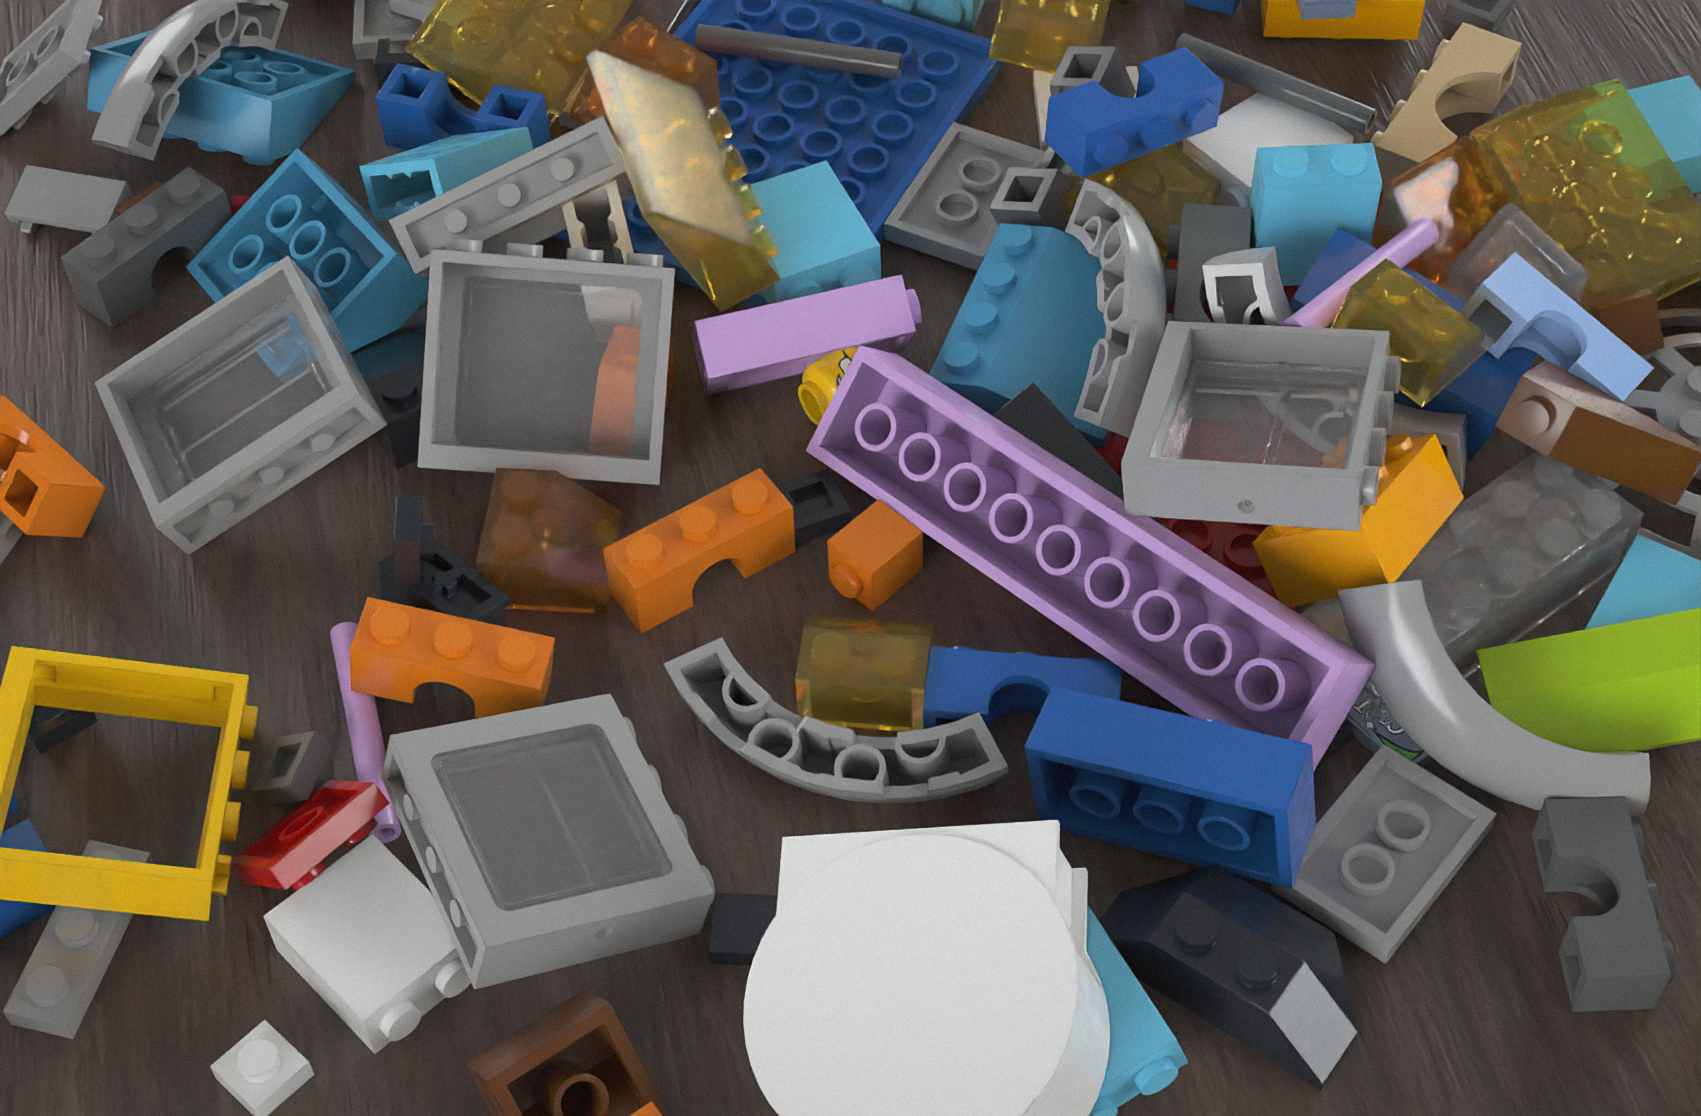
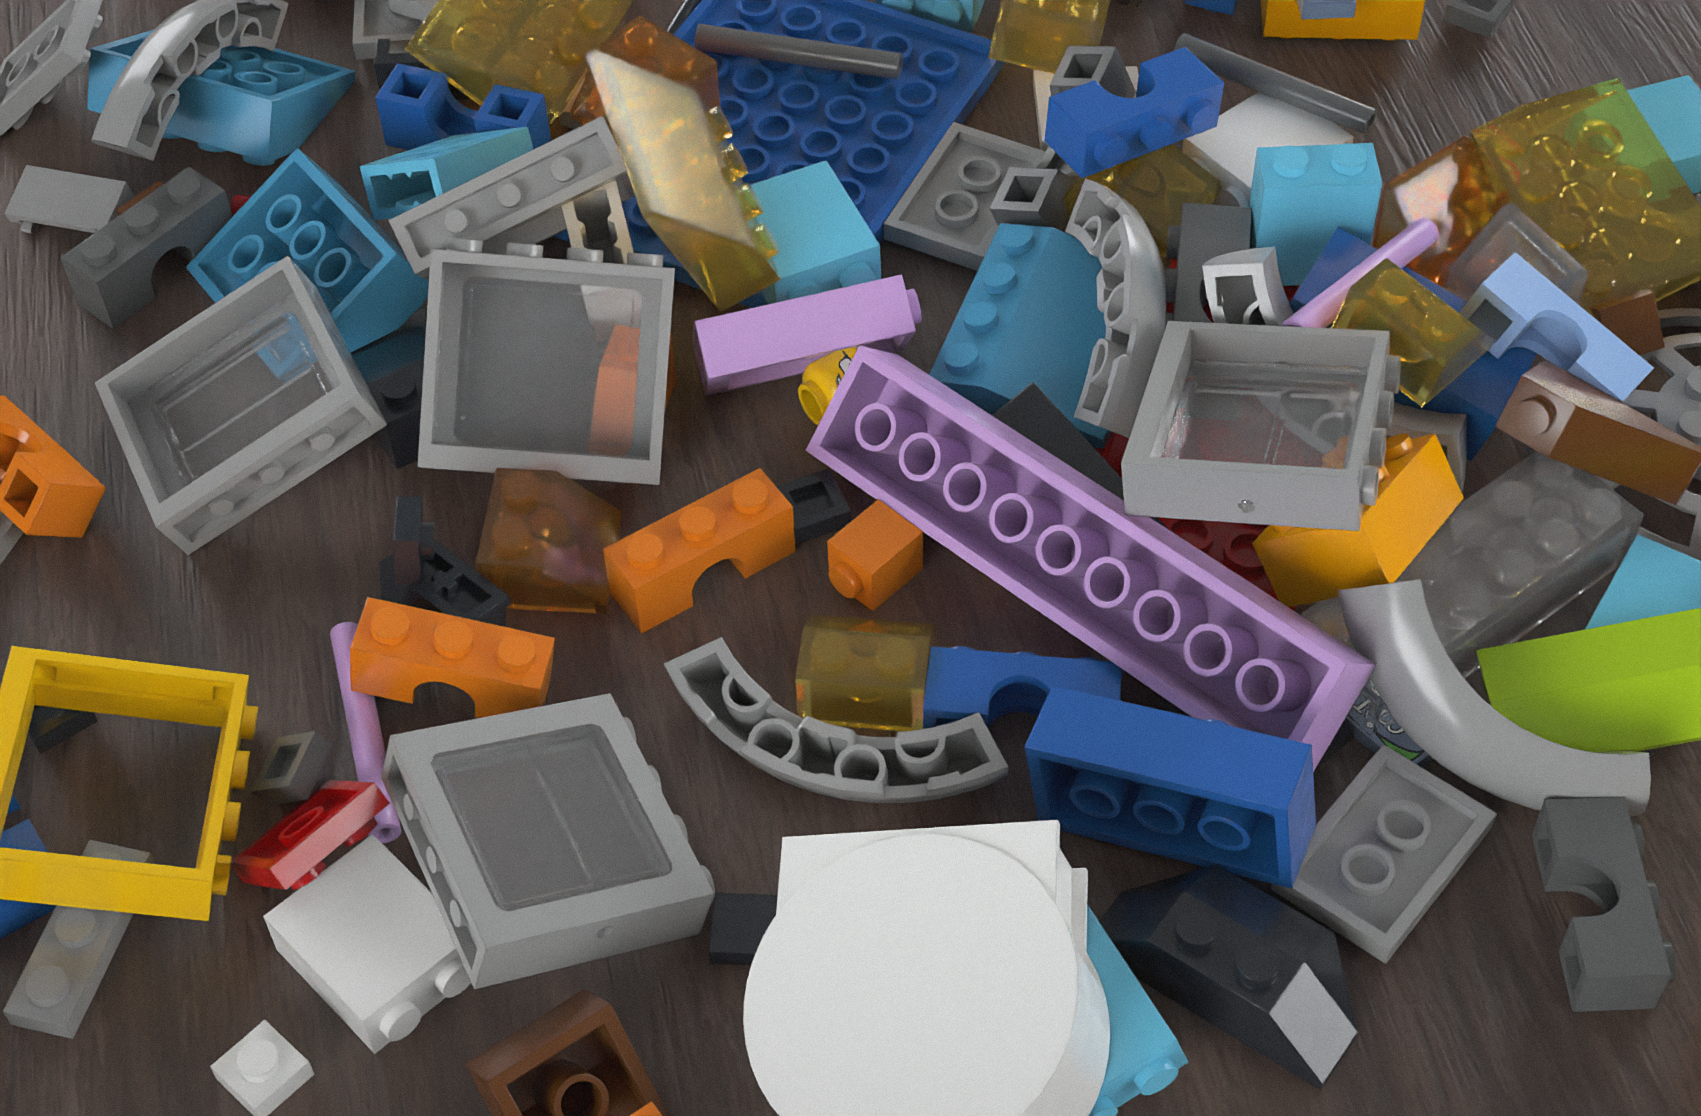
(1464, 77): tan arch -> none

